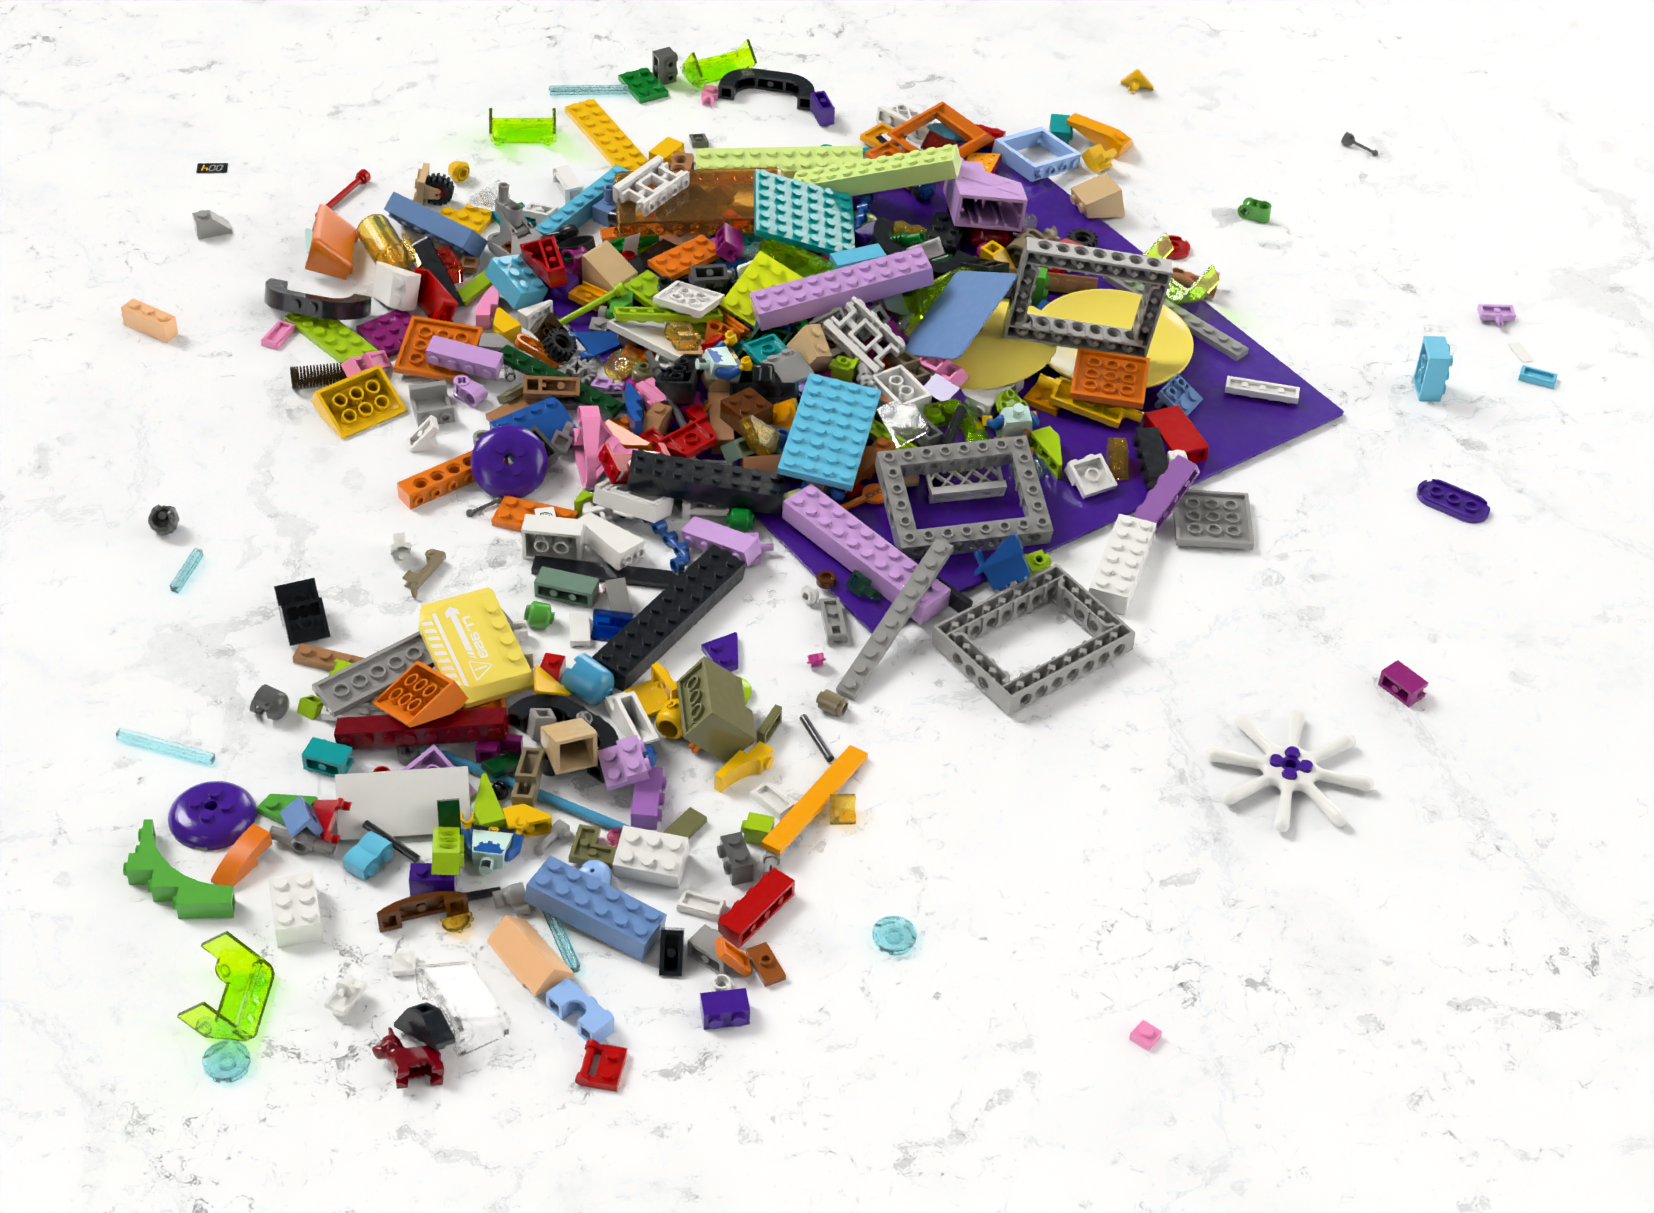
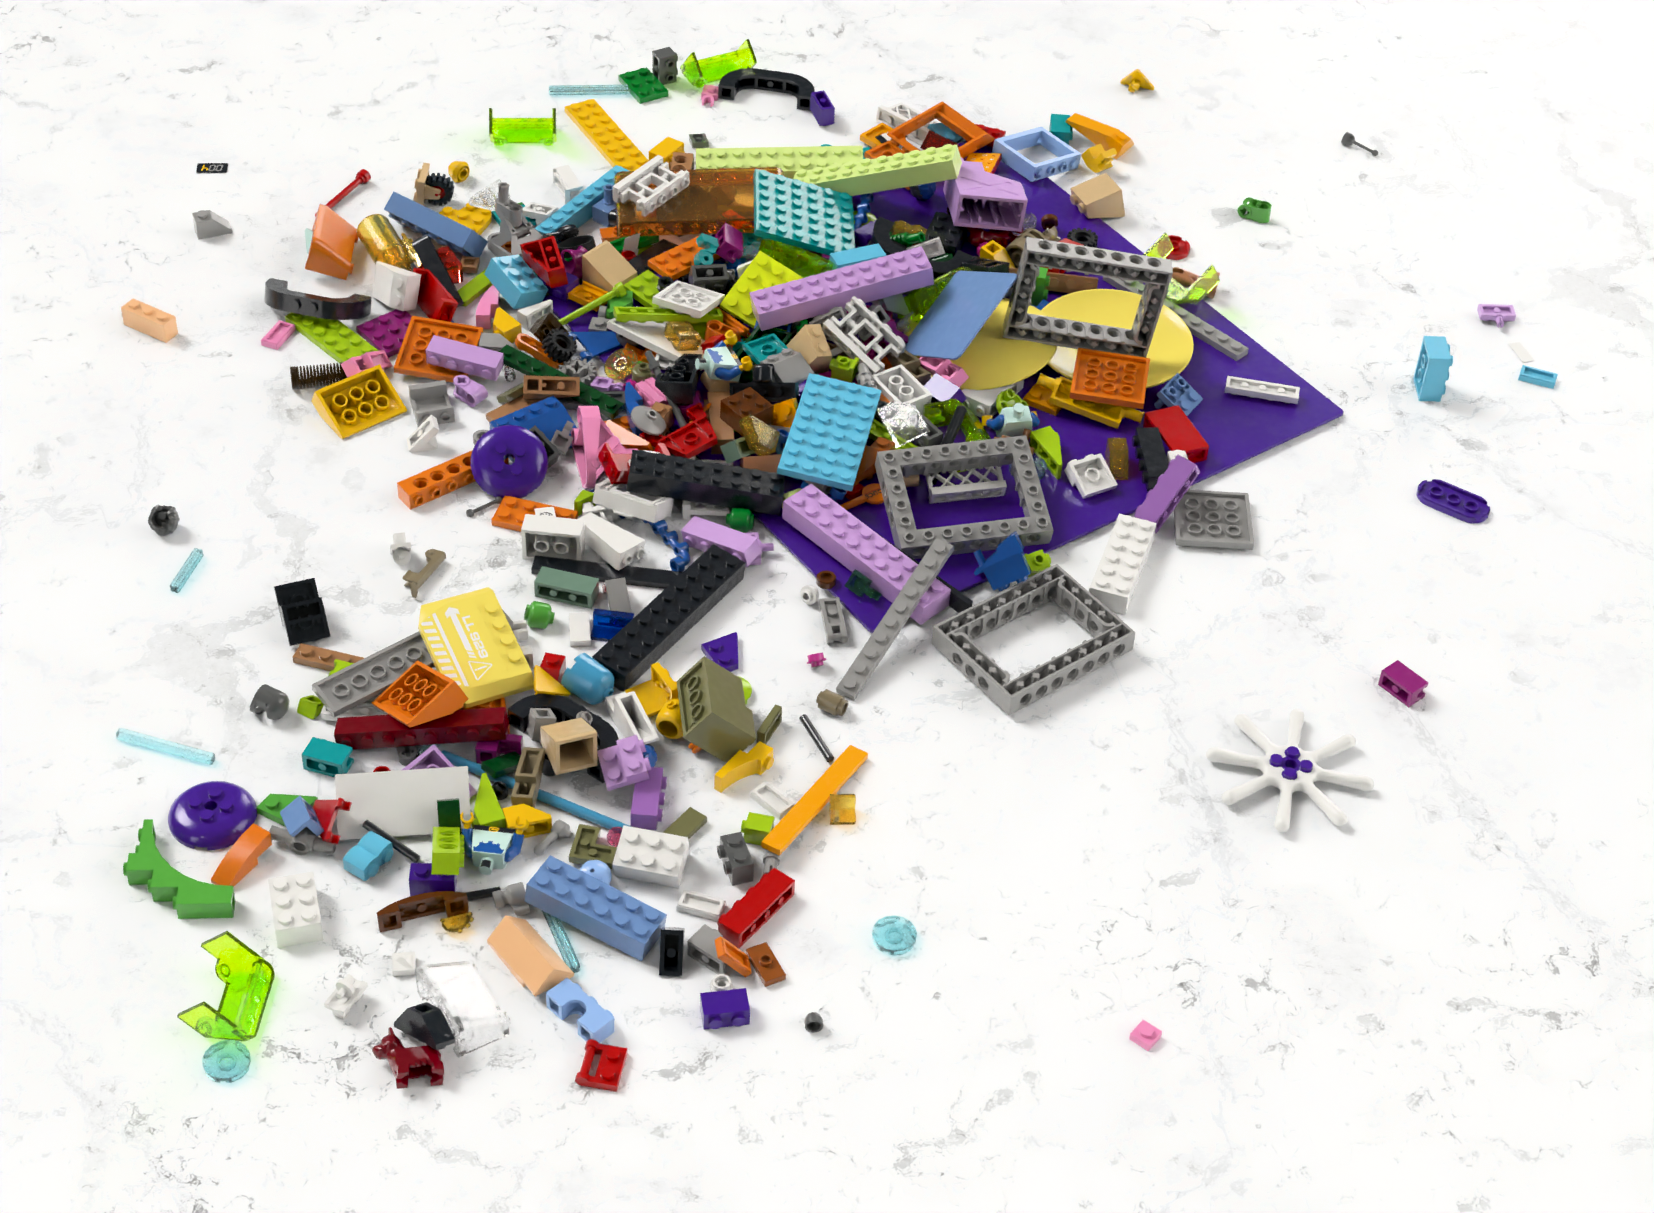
(648, 420): none -> light grey dish
(705, 255): none -> teal leg
(813, 1022): none -> dark grey hinge
(1049, 221): none -> reddish brown tile

